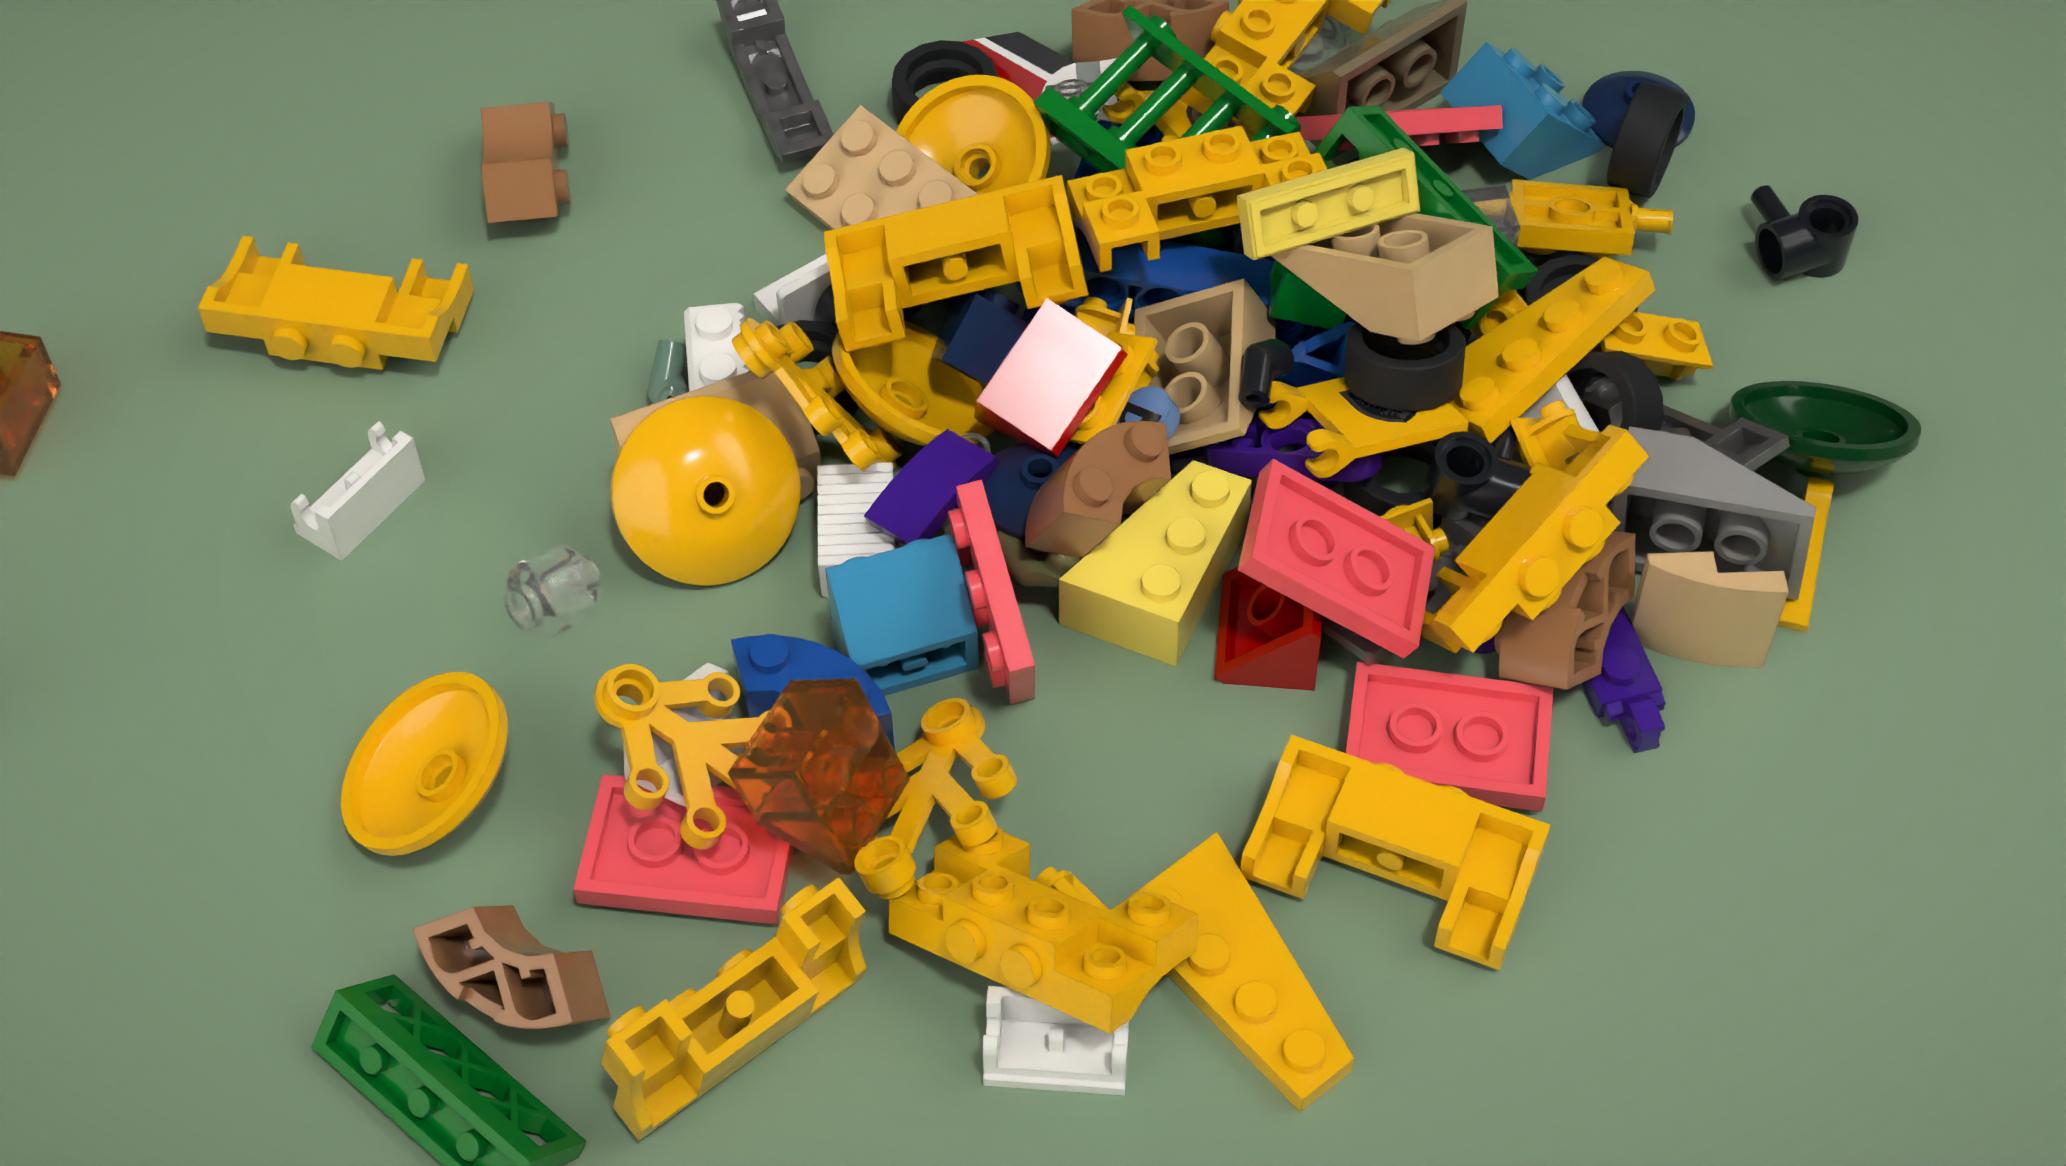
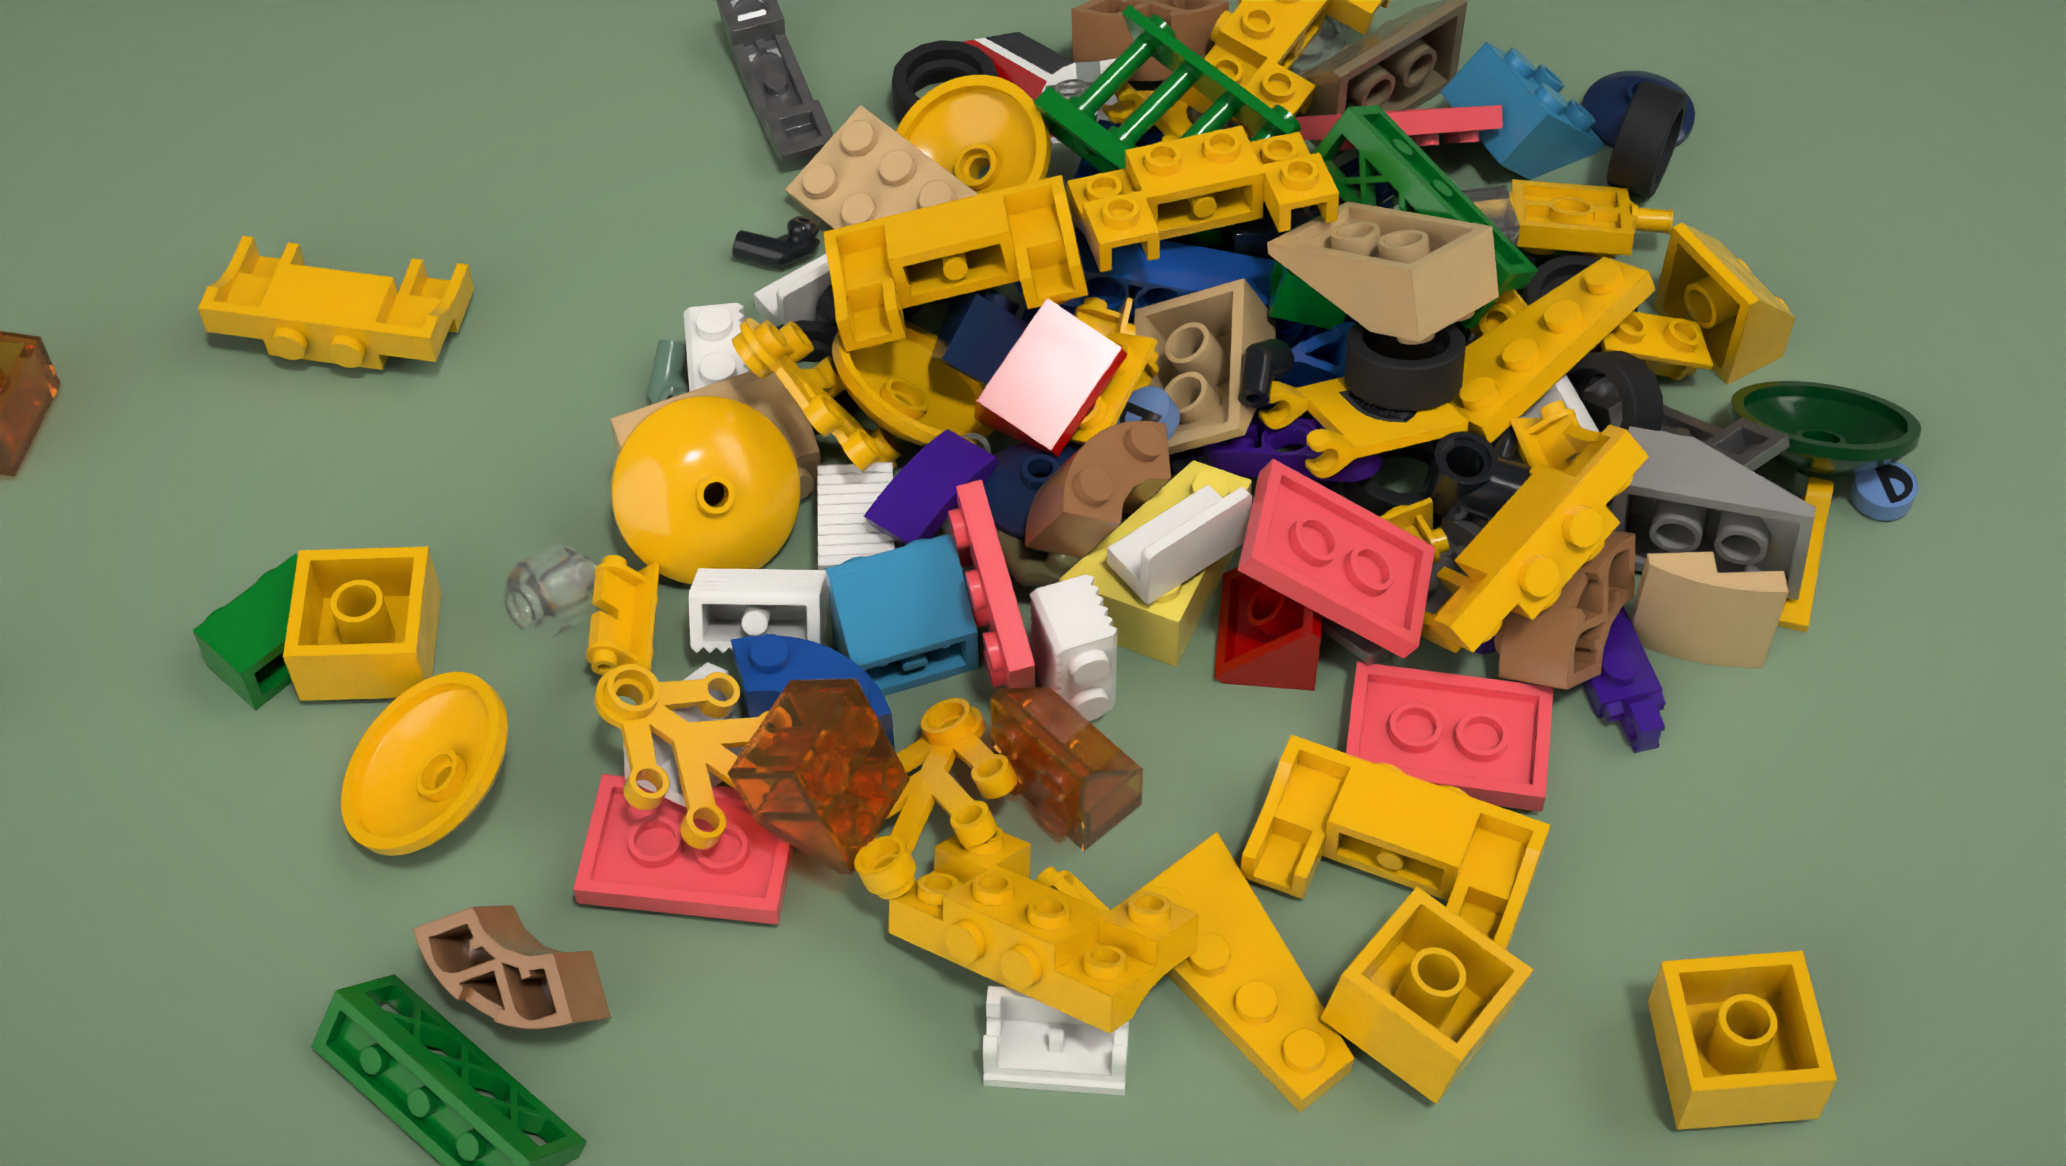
(248, 637): none -> green slope
(362, 495): white hinge -> none
(362, 622): none -> yellow brick
(523, 162): medium nougat brick -> none
(631, 603): none -> yellow hinge
(703, 1036): yellow bracket -> none
(756, 603): none -> white brick
(779, 251): none -> black arm
(1064, 764): none -> clear orange slope
(1075, 645): none -> white brick
(1181, 541): none -> white panel
(1328, 203): light yellow tile -> none
(1426, 994): none -> yellow brick
(1735, 311): none -> yellow slope
(1741, 1040): none -> yellow brick
(1806, 242): black piece -> none
(1884, 491): none -> medium blue tile

